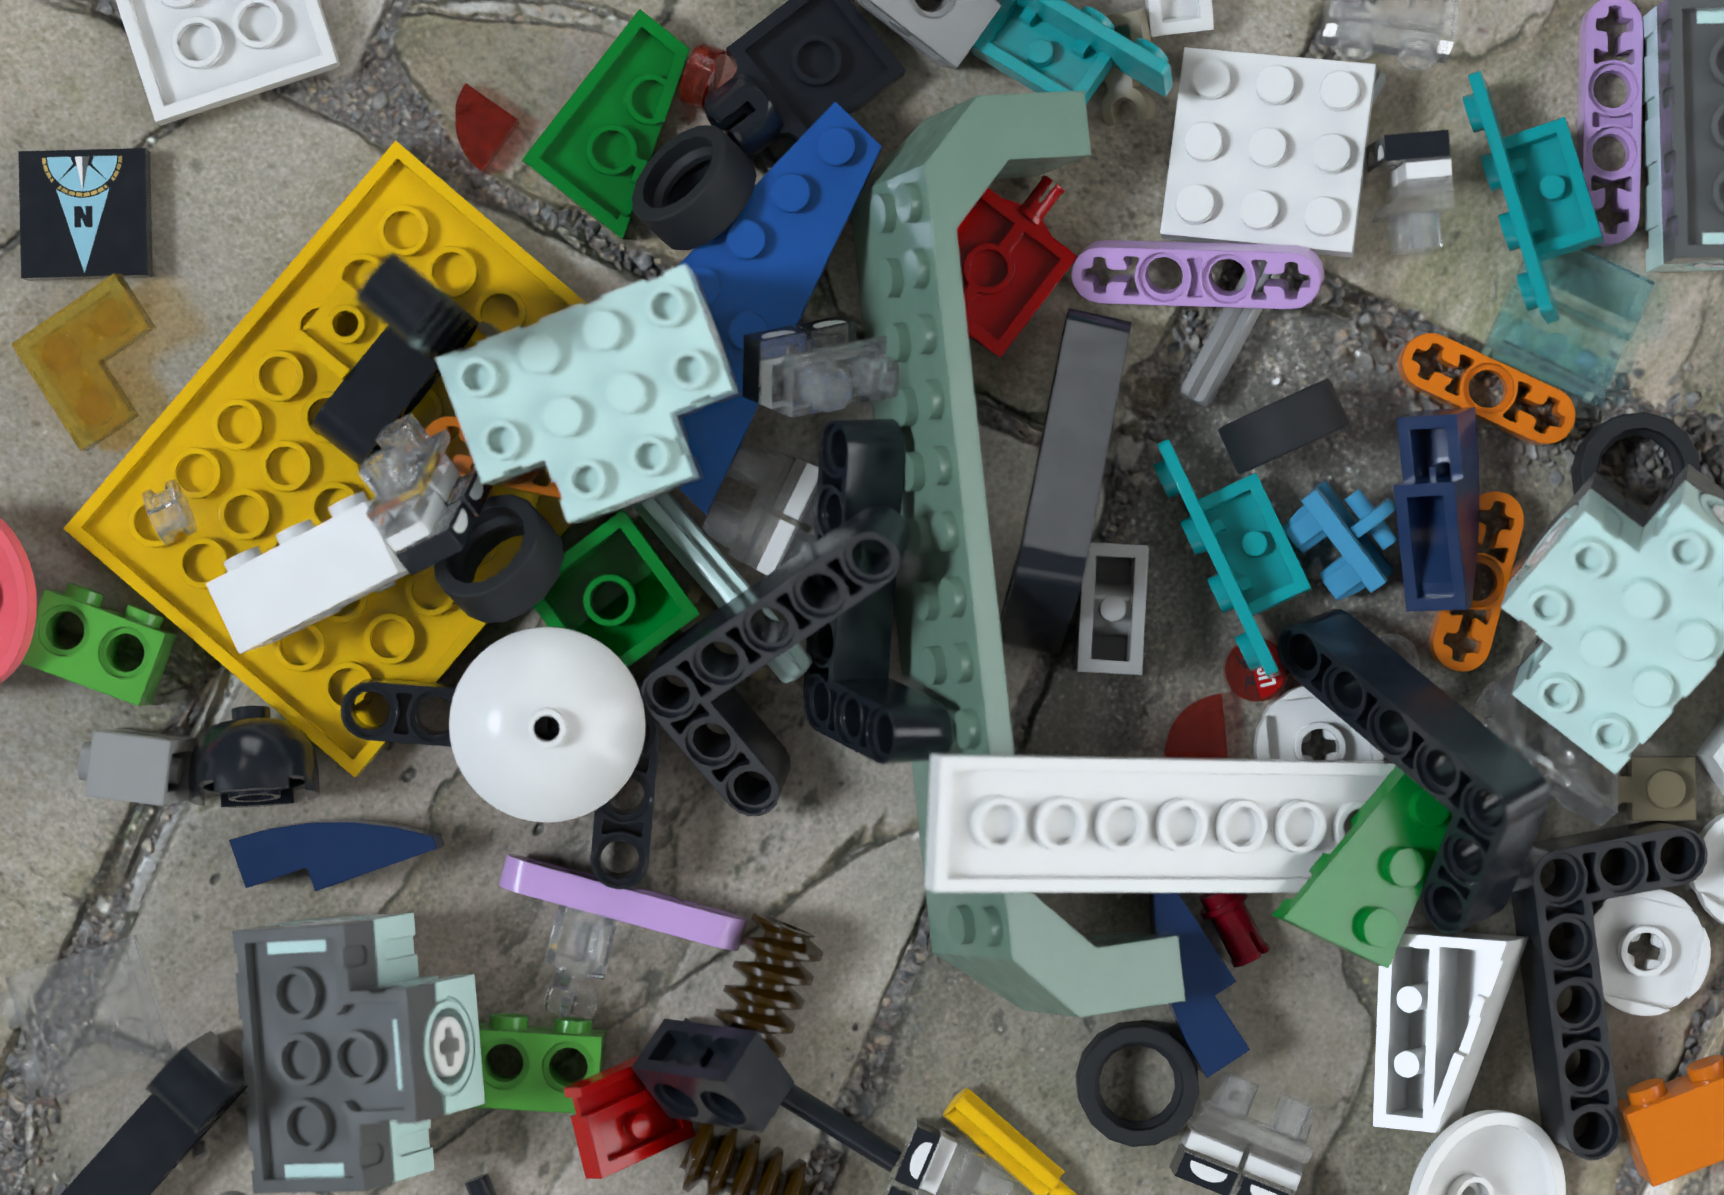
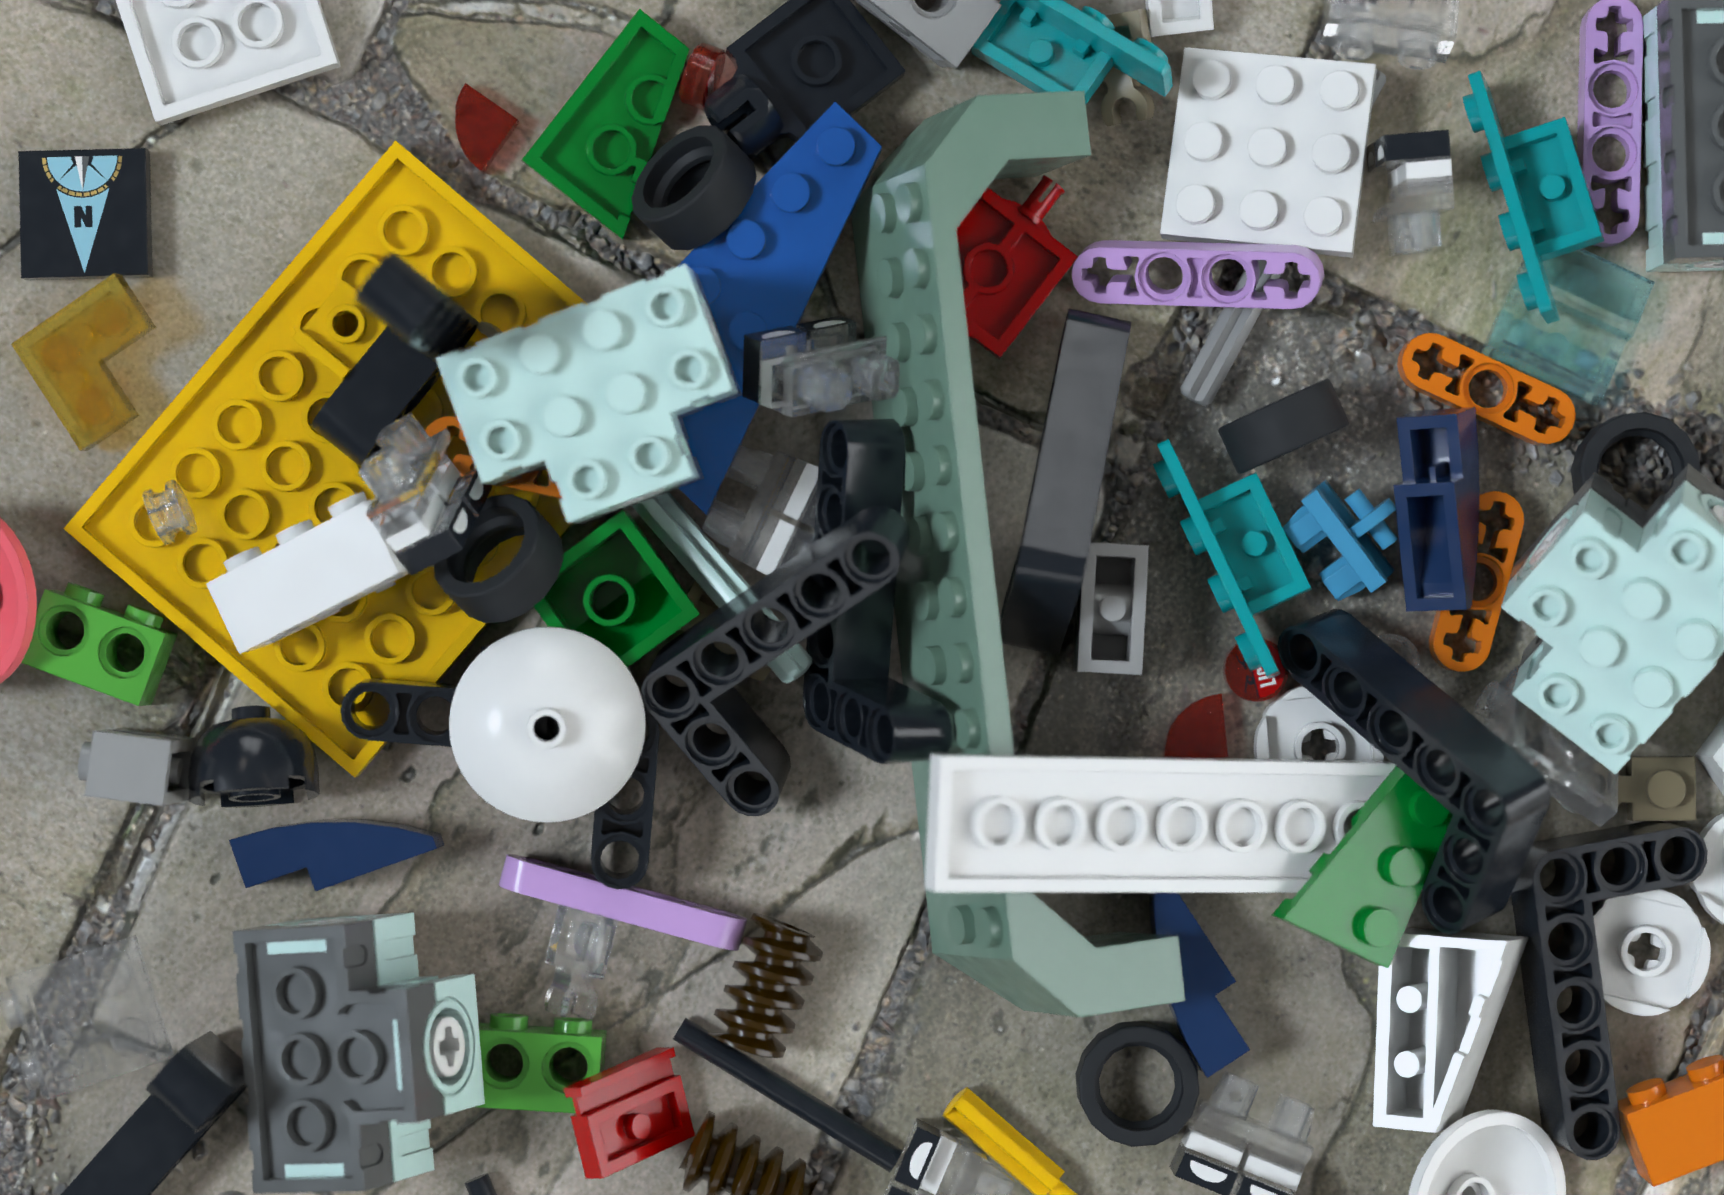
(713, 1074): black brick -> none
(1234, 926): dark red pin -> none

